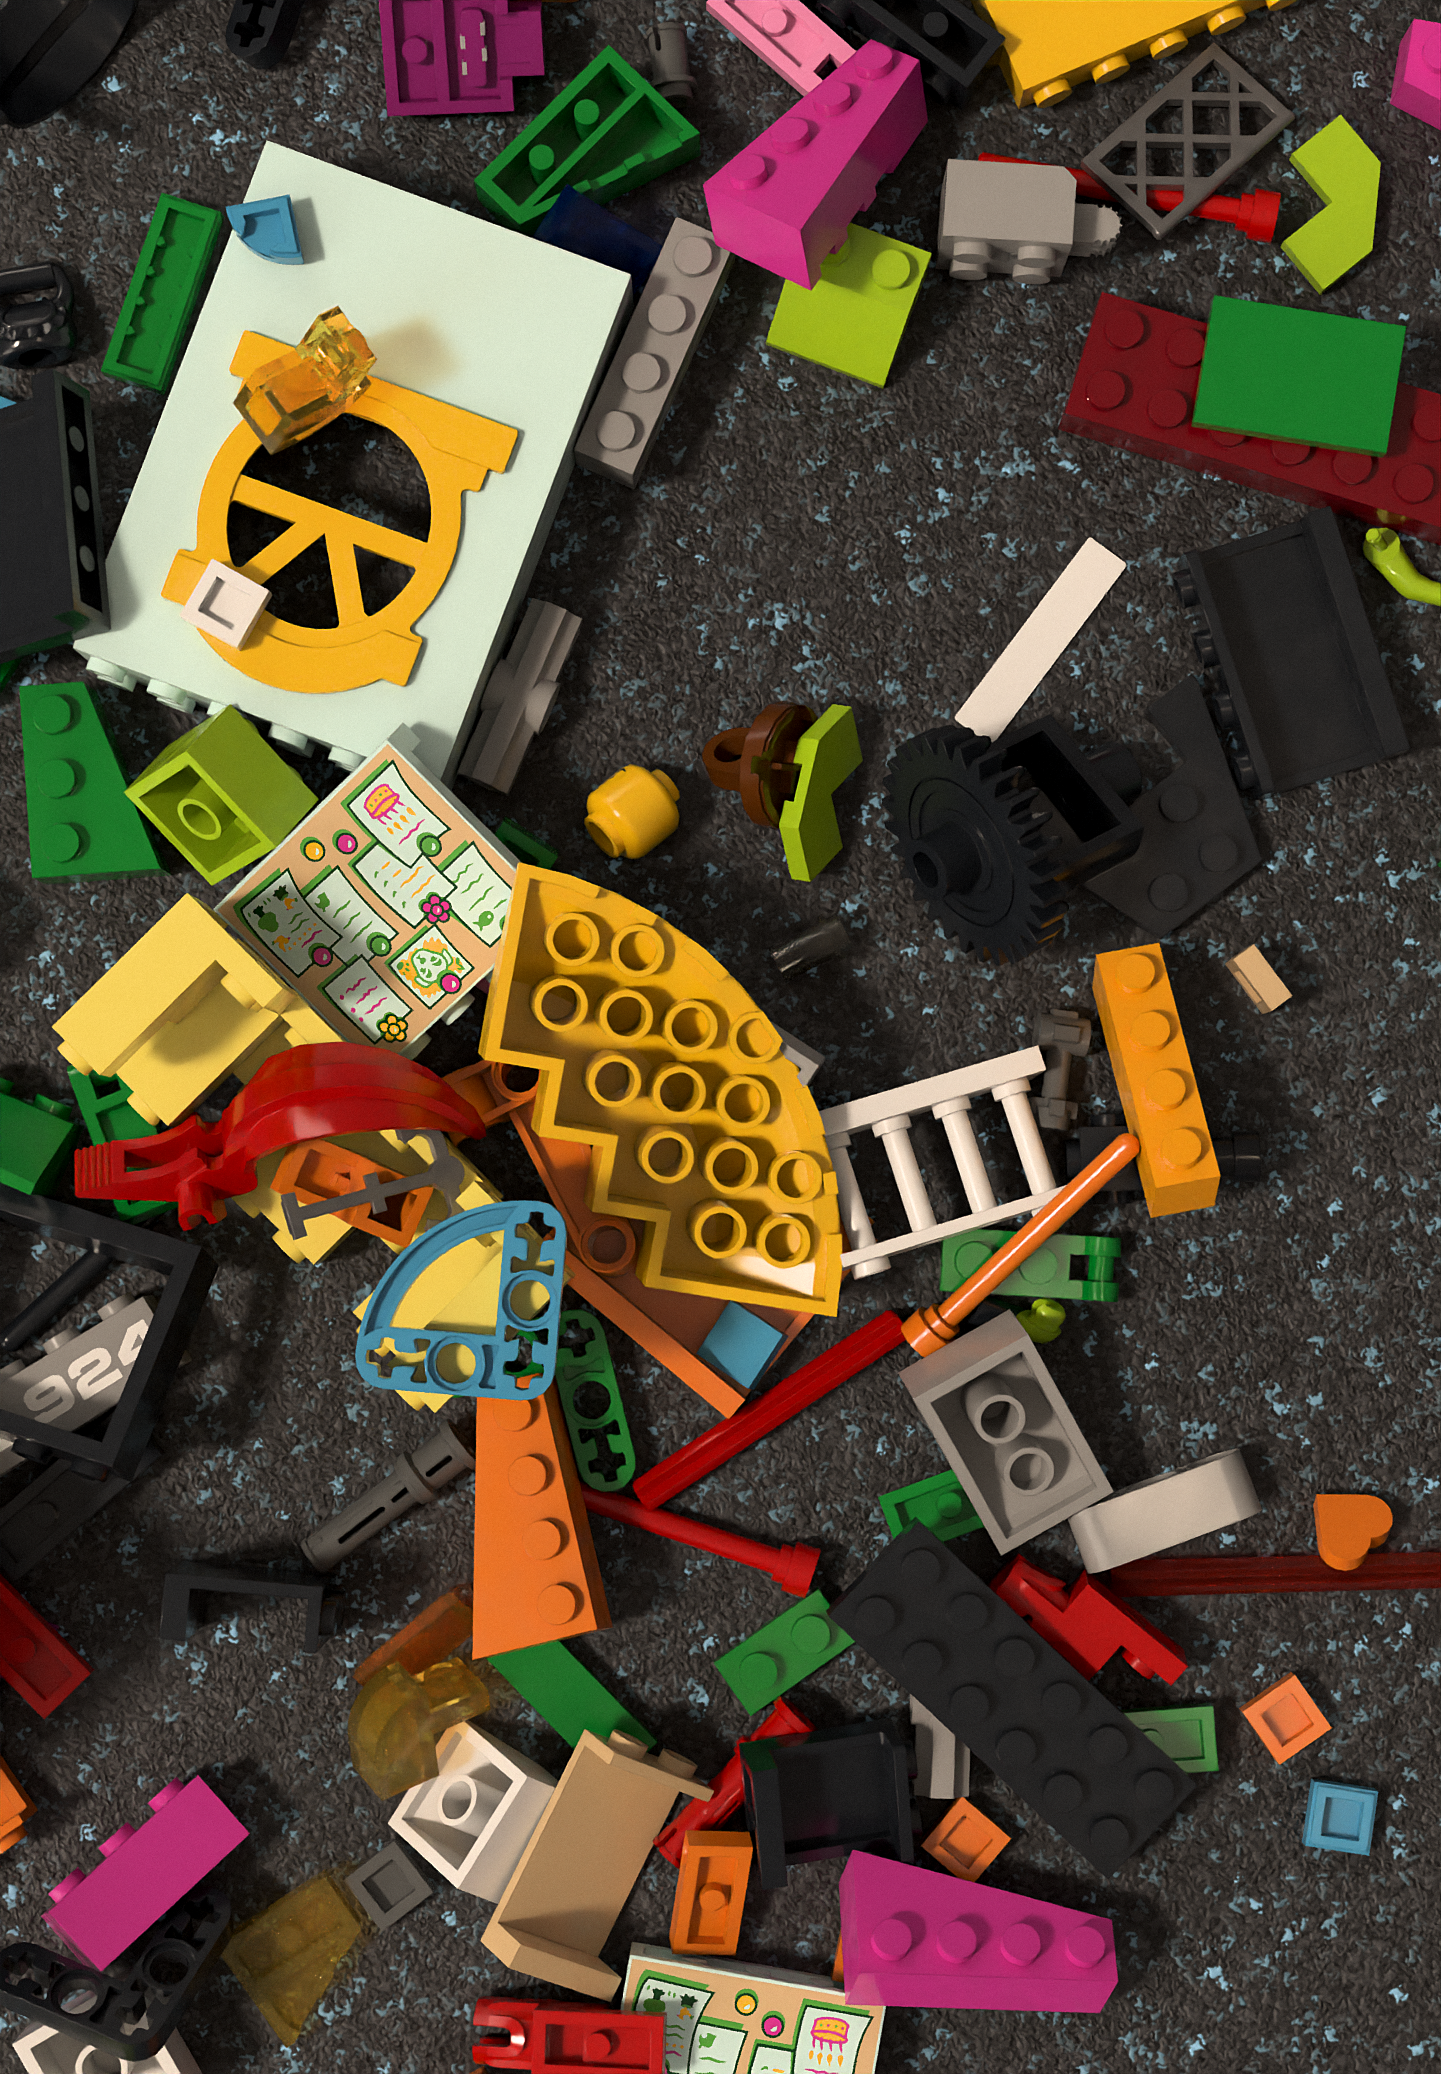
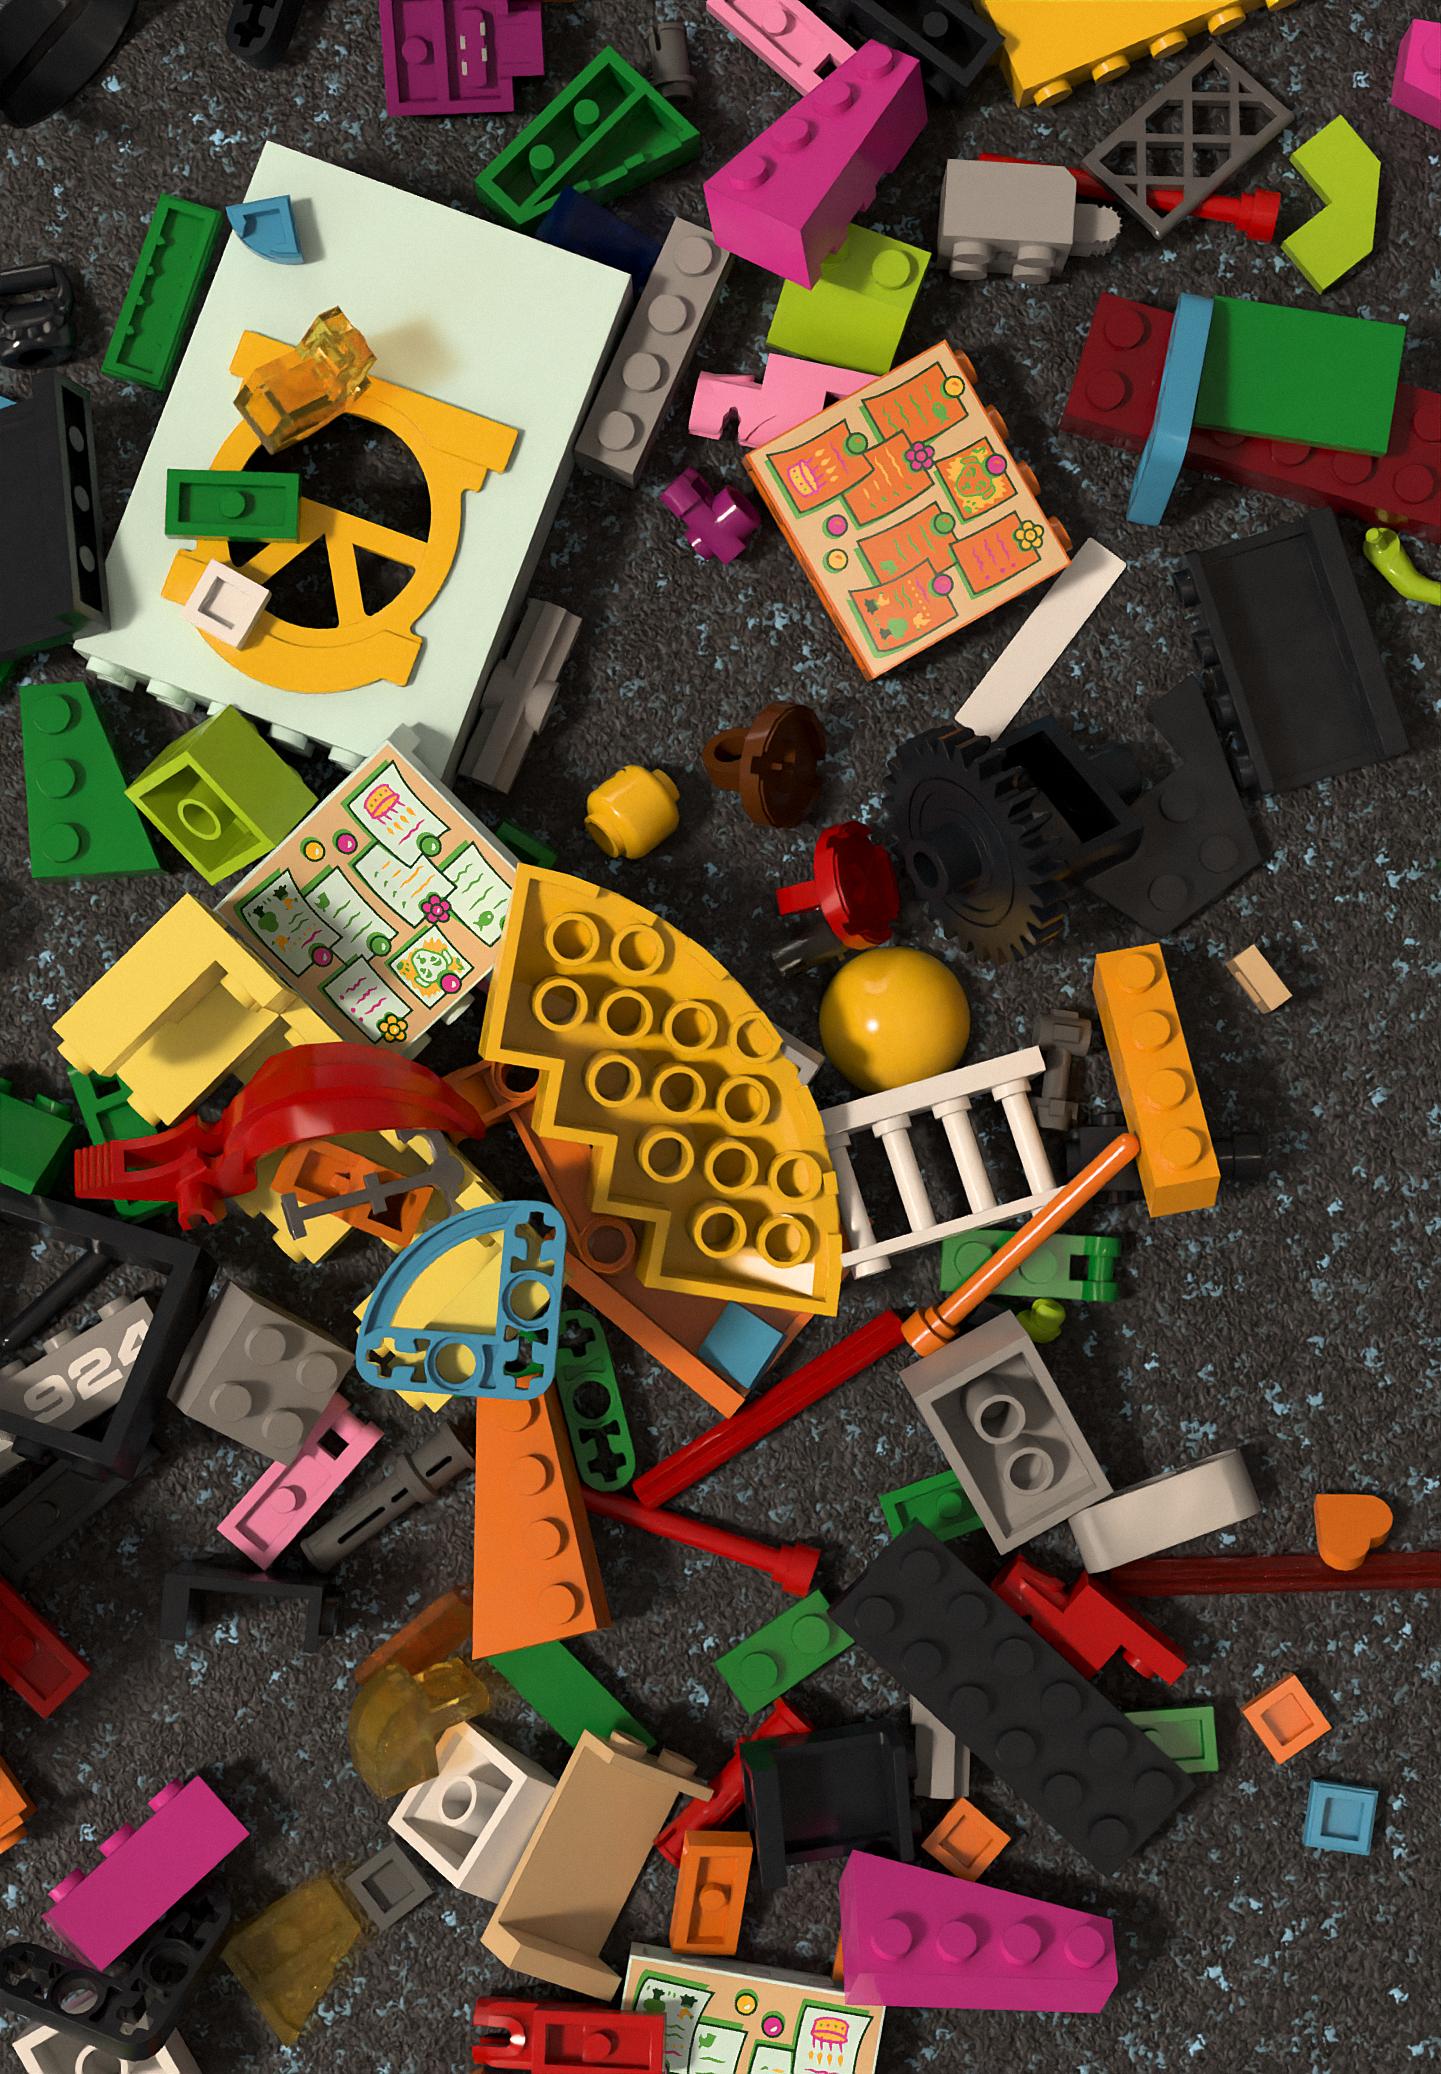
(233, 506): none -> green plate
(258, 1373): none -> light grey brick
(292, 1495): none -> bright pink plate
(716, 523): none -> magenta plate
(787, 397): none -> bright pink plate
(809, 824): lime tile -> none
(851, 887): none -> red tile
(893, 1019): none -> yellow piece
(908, 509): none -> panel
(1174, 411): none -> dark azure beam

